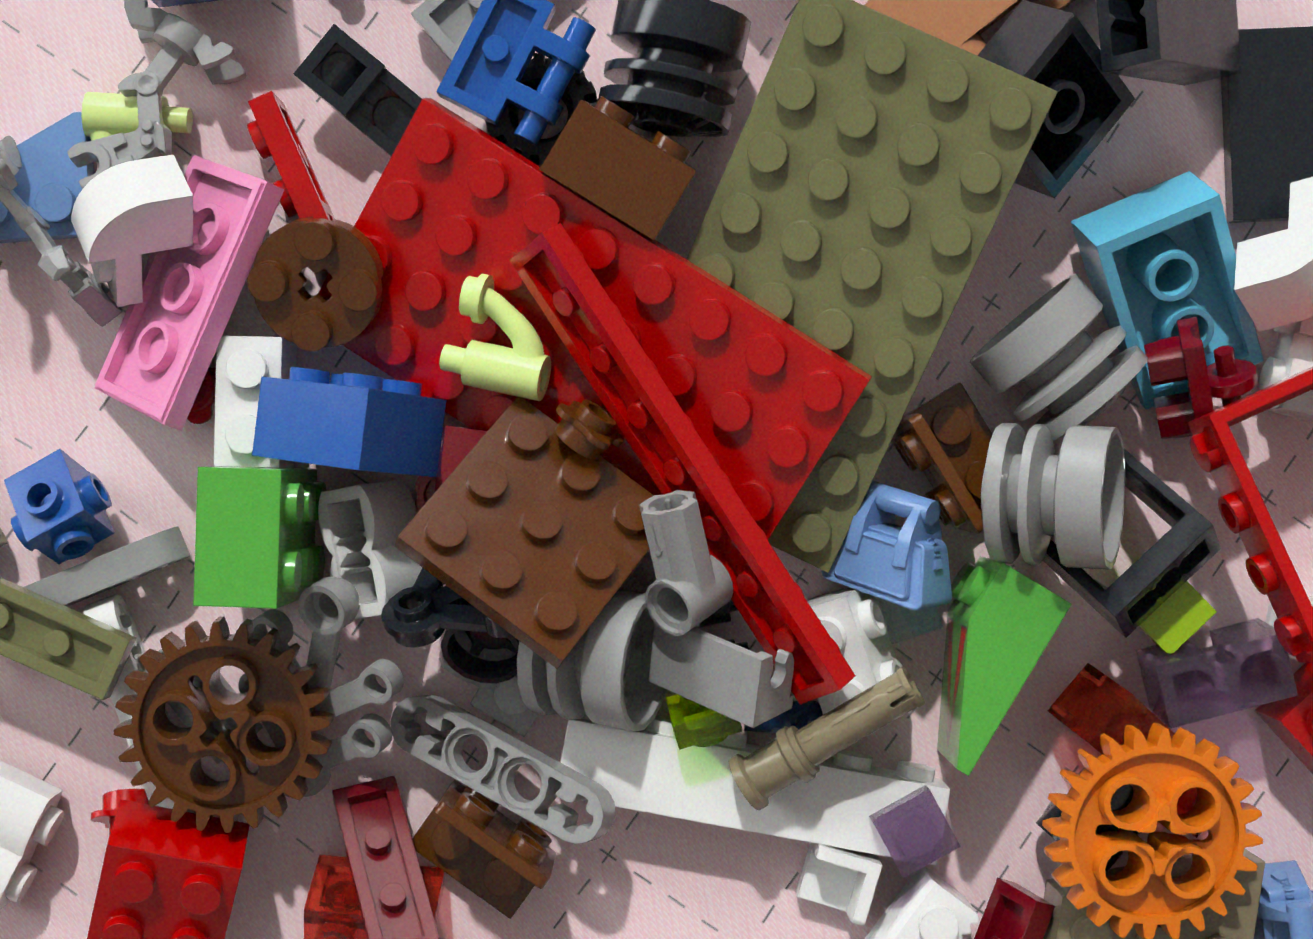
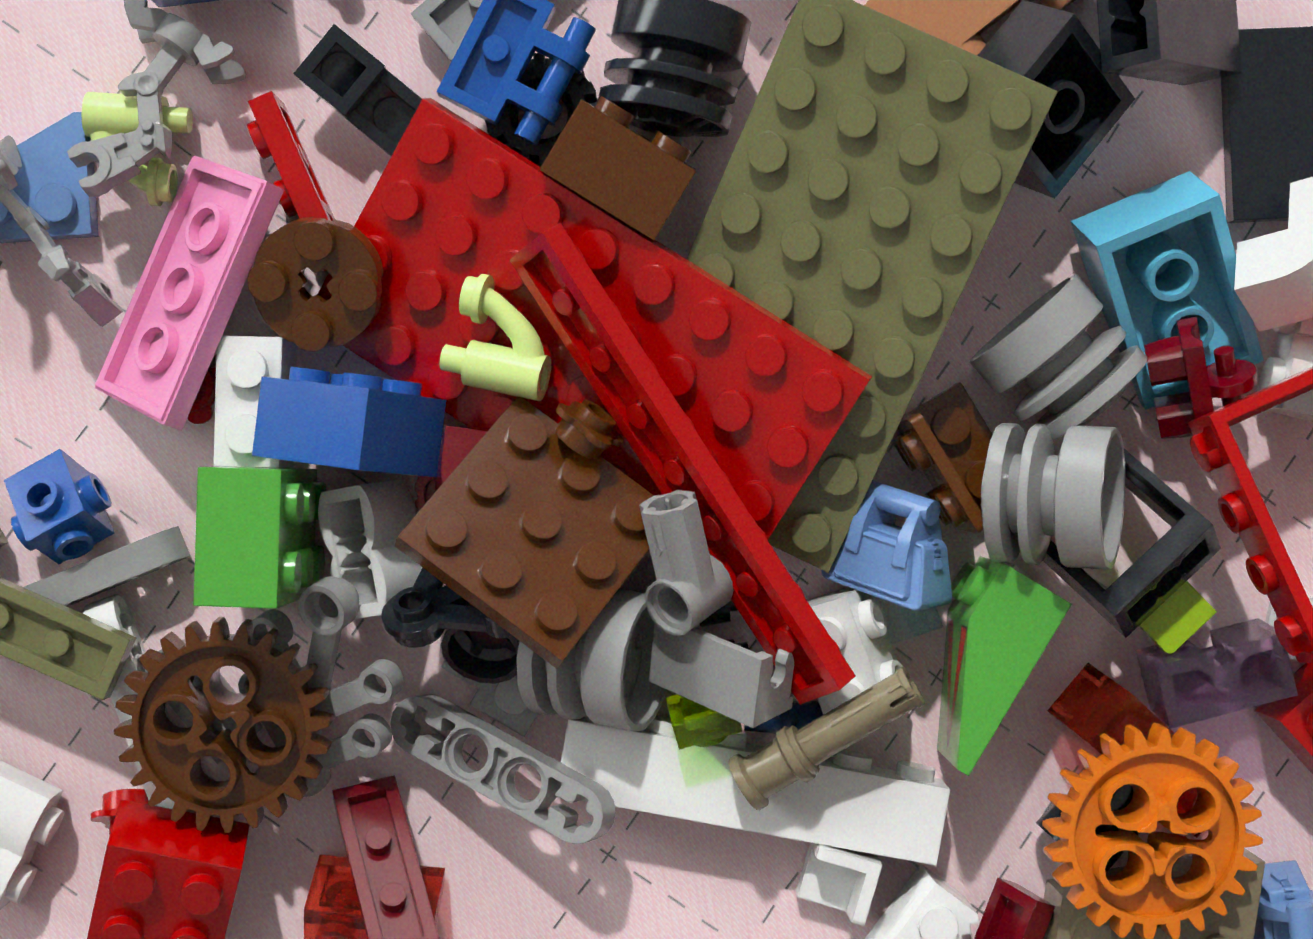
(131, 213): brick -> none
(485, 848): reddish brown bracket -> none
(914, 831): clear purple plate -> none

